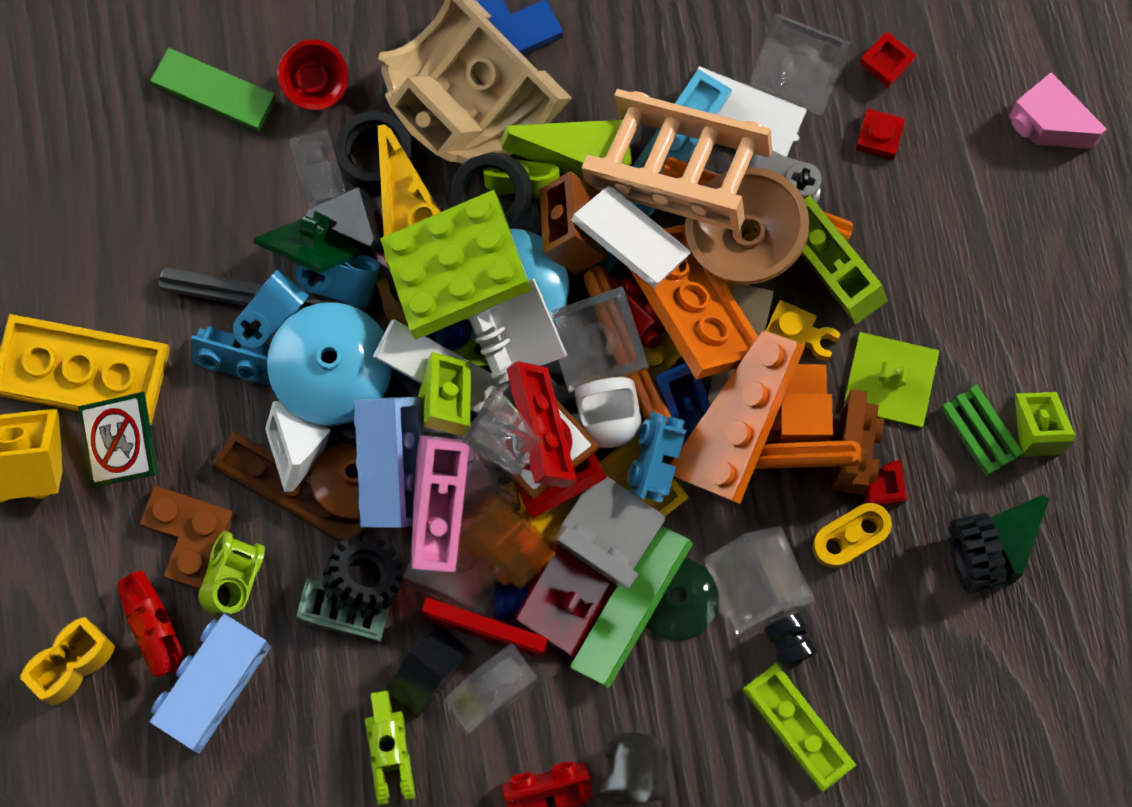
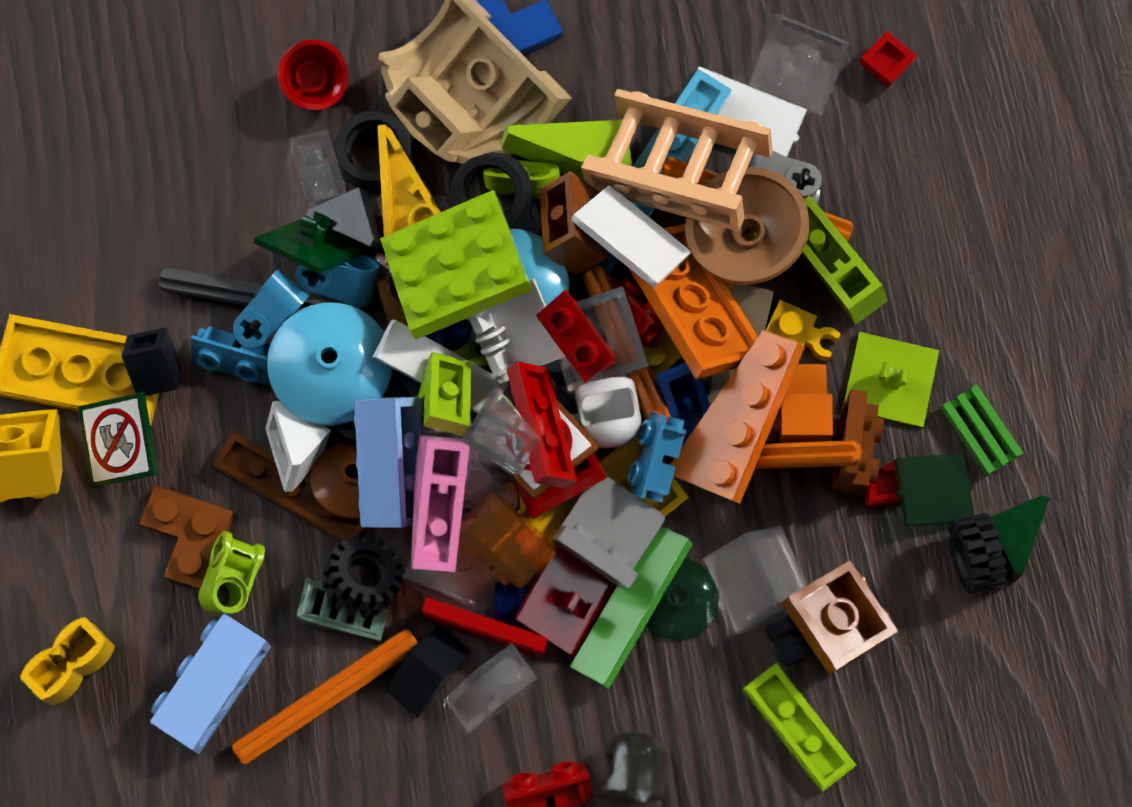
(150, 624): red hinge -> none
(152, 362): none -> black panel
(213, 90): bright green tile -> none
(324, 697): none -> orange axle
(382, 728): lime hinge -> none
(576, 336): none -> red hinge
(840, 617): none -> plate
(850, 535): yellow plate -> none
(880, 134): red plate -> none
(933, 489): none -> clear green piece
(1042, 424): lime slope -> none
(1055, 117): bright pink slope -> none

